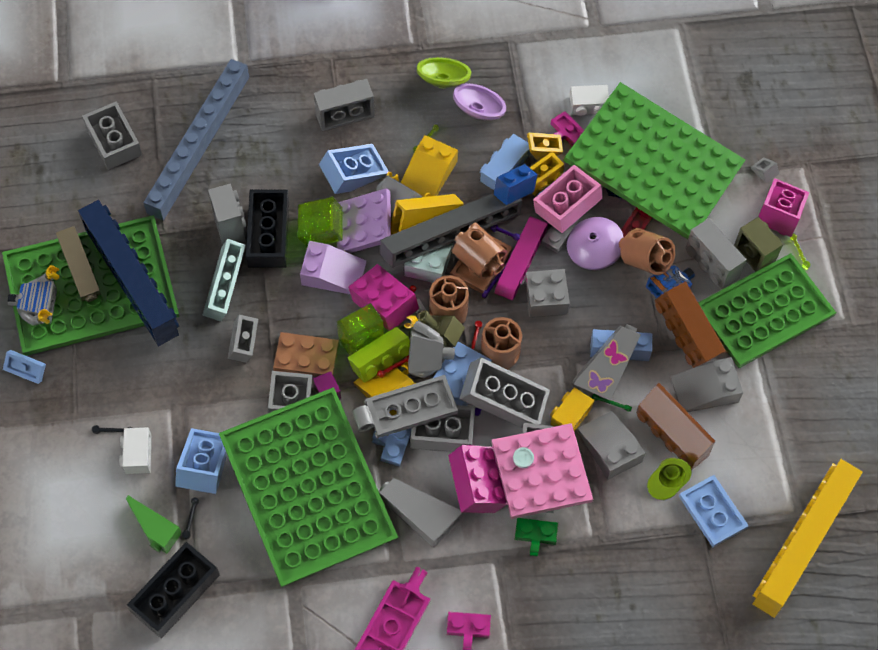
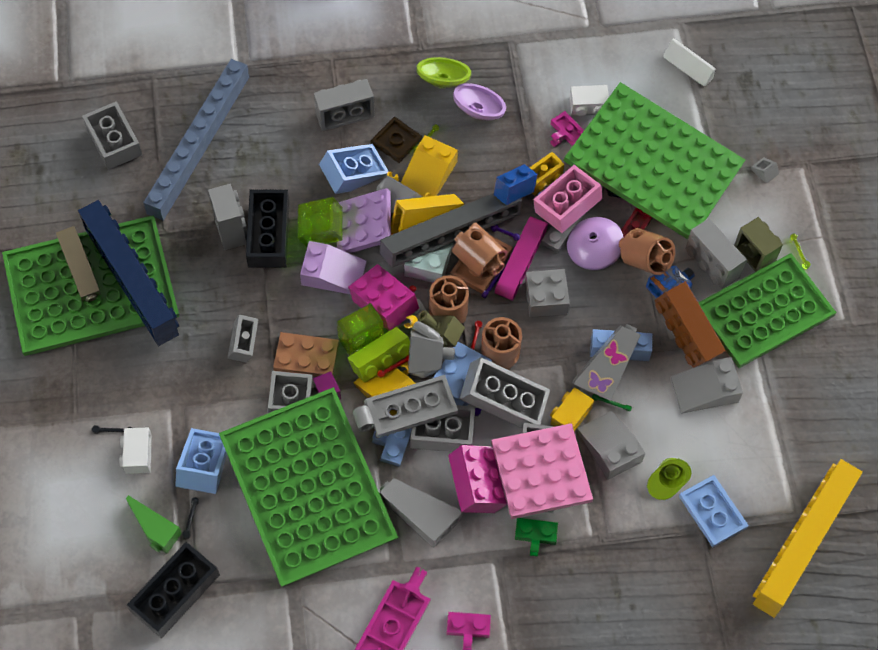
(24, 366): light blue plate -> none
(37, 298): torso -> none
(224, 280): light aqua brick -> none
(396, 139): none -> dark brown tile
(510, 156): light blue brick -> none
(523, 457): light aqua piece -> none
(543, 144): yellow slope -> none
(675, 426): slope -> none
(689, 62): none -> white slope
(783, 207): dark pink slope -> none

